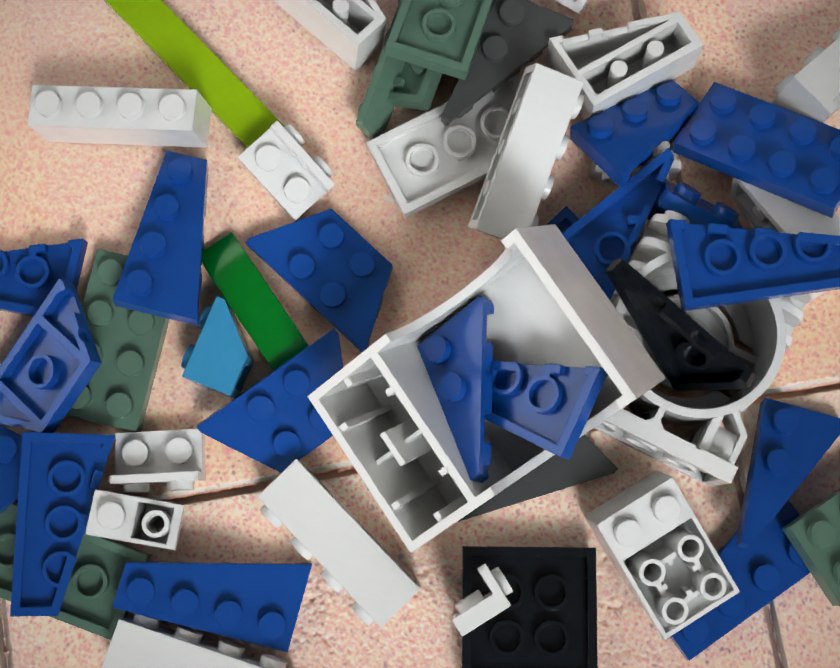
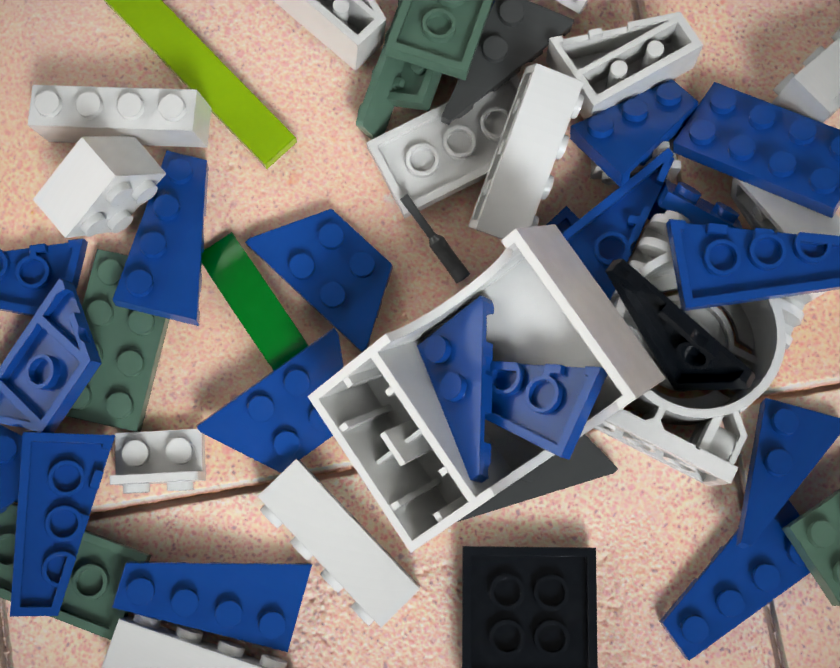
(99, 186): none -> white brick
(135, 519): white slope -> none
(221, 352): dark azure slope -> none
(287, 169): white bracket -> none
(438, 244): none -> dark grey piece
(478, 609): white bracket -> none
(662, 553): white slope -> none

